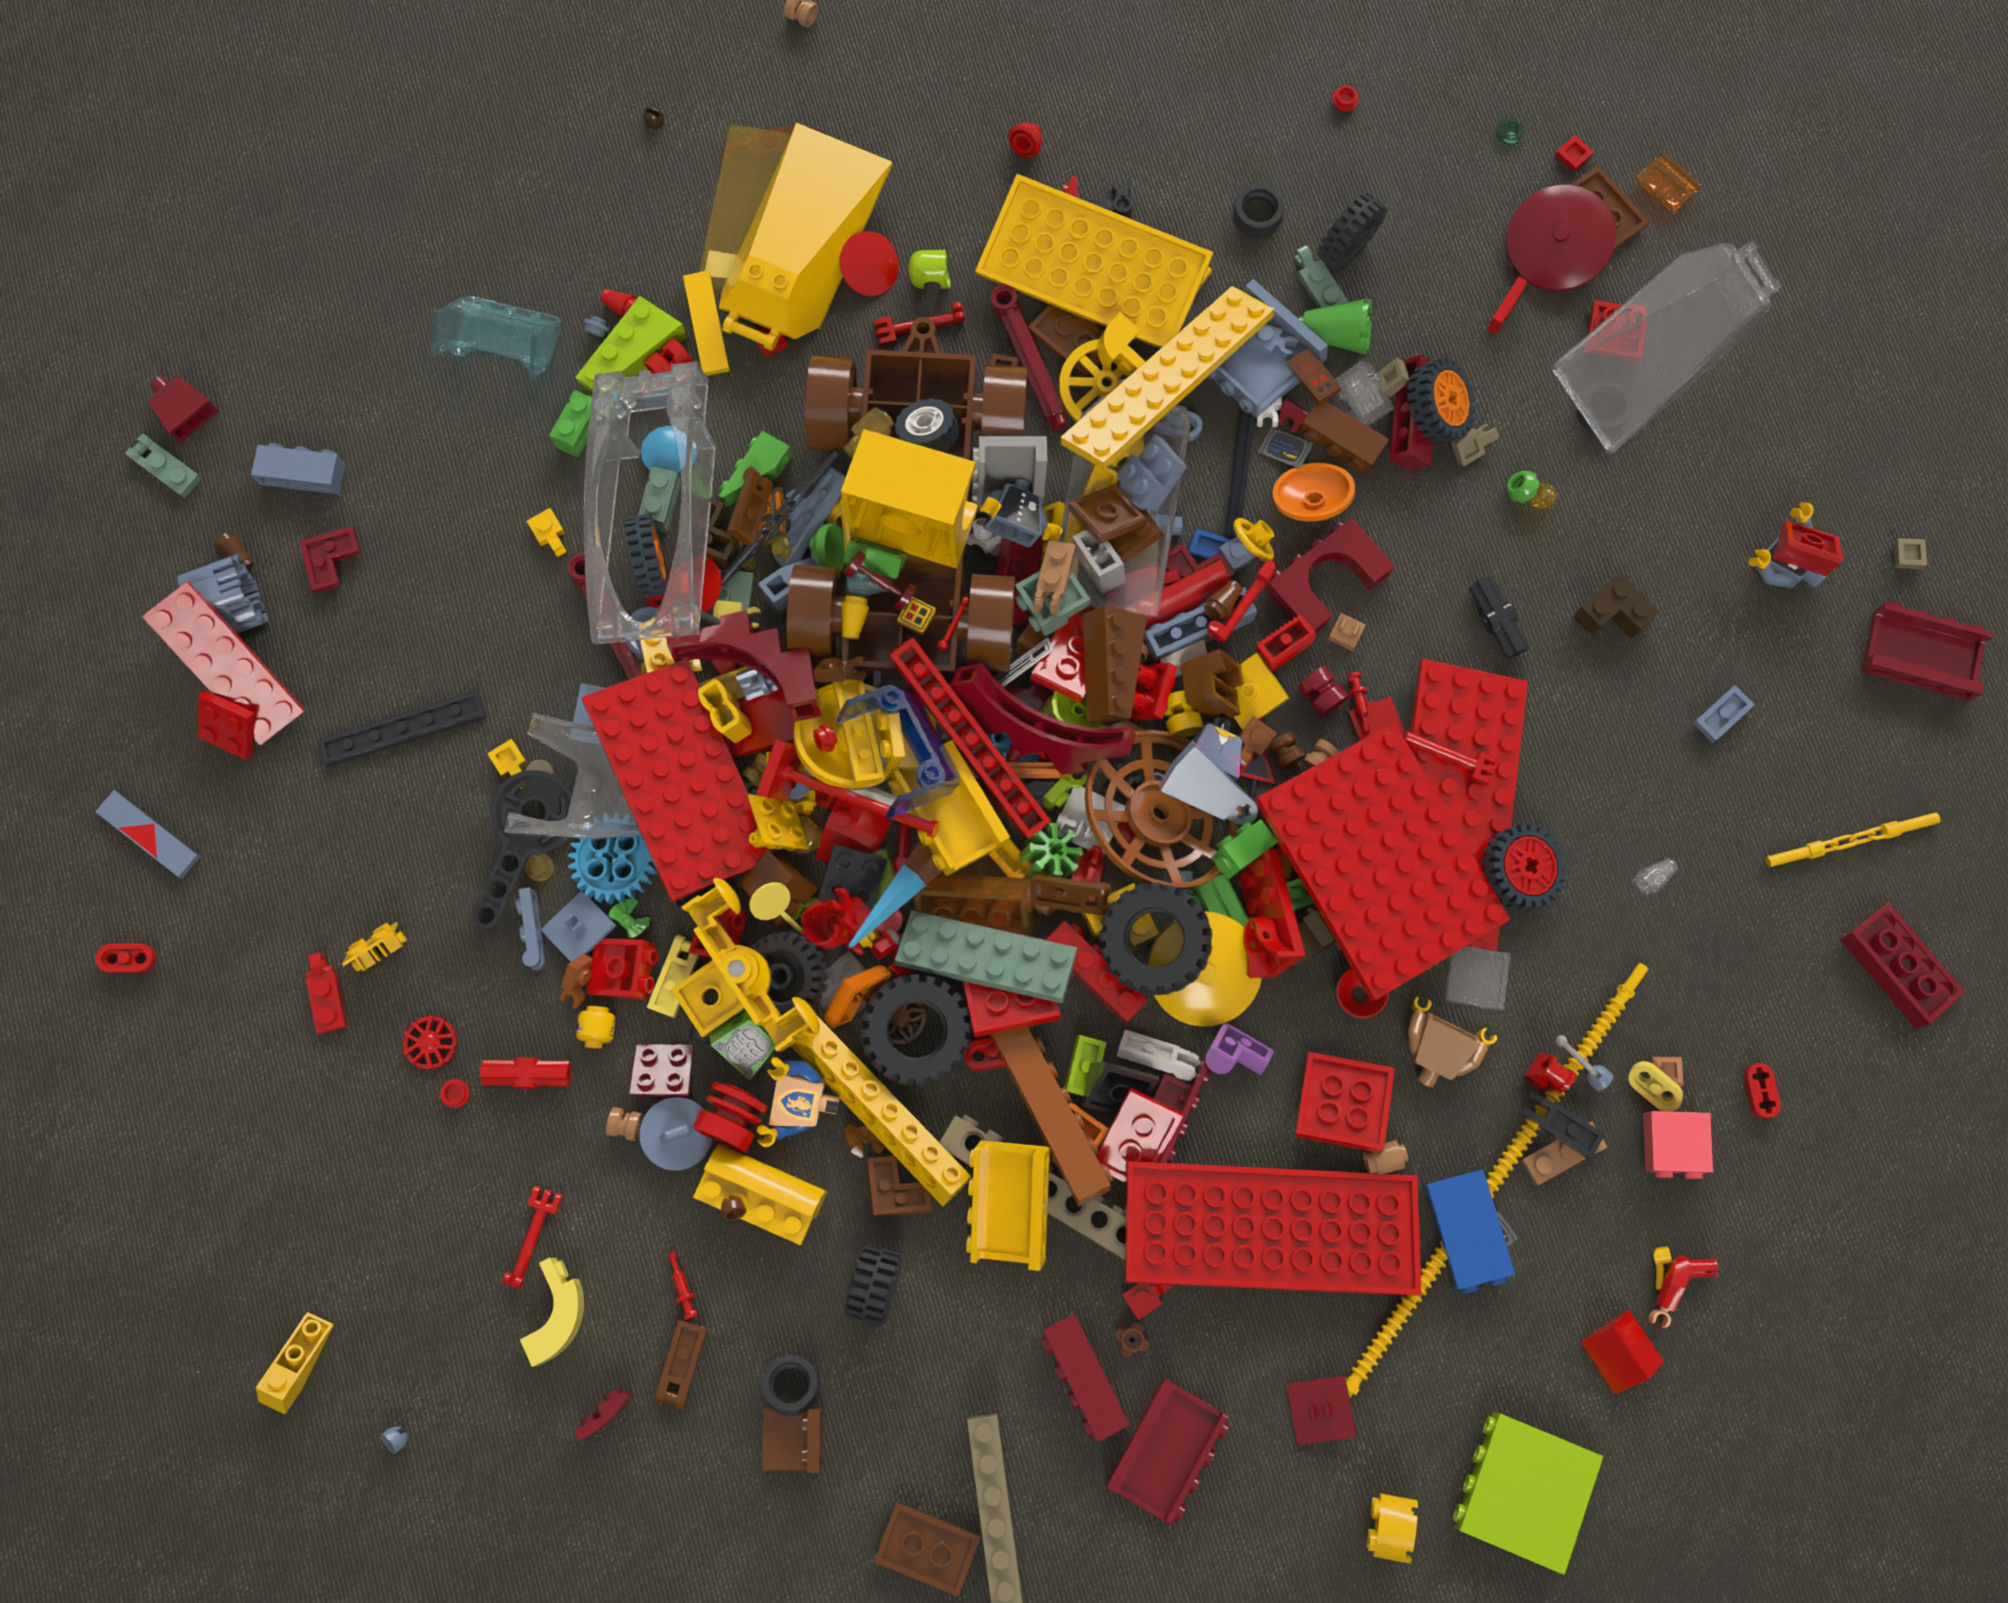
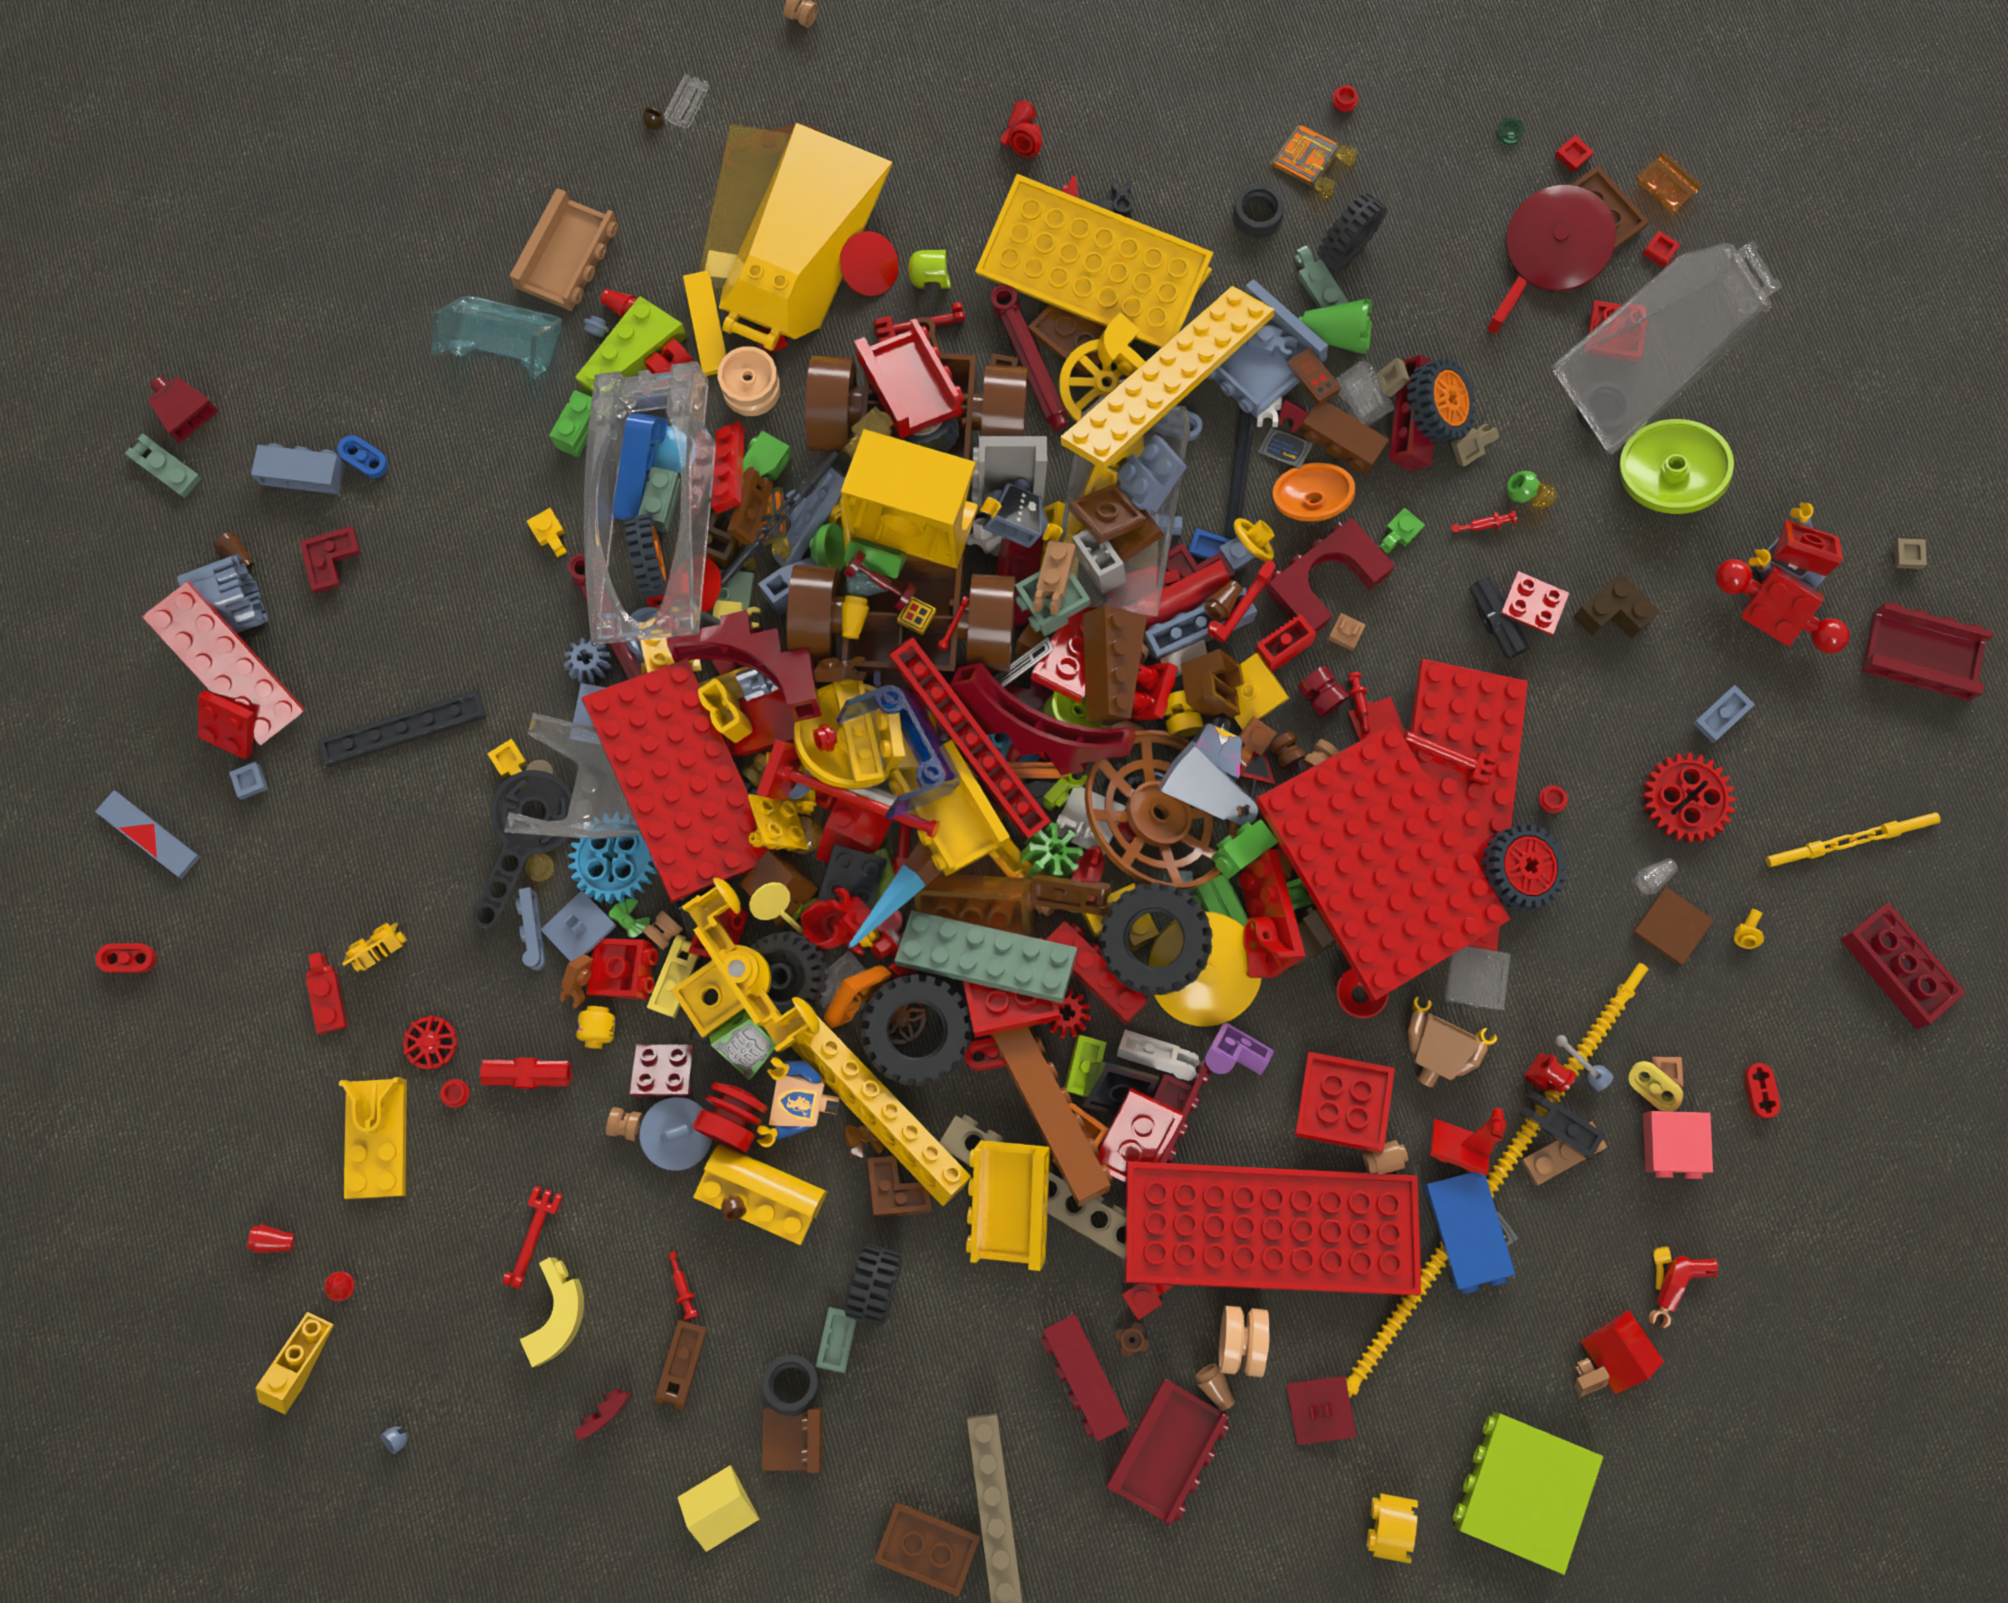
(248, 780): none -> sand blue plate
(268, 1239): none -> red cone
(339, 1286): none -> red plate
(364, 458): none -> blue plate
(375, 1138): none -> yellow plate
(563, 251): none -> medium nougat panel
(597, 662): none -> sand blue gear
(637, 457): none -> blue beam
(665, 923): none -> medium nougat wheel
(676, 99): none -> clear tile
(717, 1509): none -> light yellow slope
(728, 467): none -> red plate
(749, 381): none -> light nougat wheel
(836, 1341): none -> sand green plate
(910, 380): none -> panel
(1021, 112): none -> red cone
(1074, 1022): none -> red gear
(1215, 1386): none -> medium nougat cone
(1246, 1341): none -> light nougat wheel
(1309, 155): none -> flag
(1401, 529): none -> bright green plate
(1465, 1147): none -> red plate
(1488, 522): none -> red piece
(1535, 603): none -> hinge
(1552, 799): none -> red plate
(1589, 1379): none -> medium nougat tile
(1661, 249): none -> red tile
(1673, 926): none -> reddish brown tile
(1676, 466): none -> lime dish
(1706, 817): none -> red gear
(1748, 931): none -> yellow plate
(1782, 606): none -> red brick

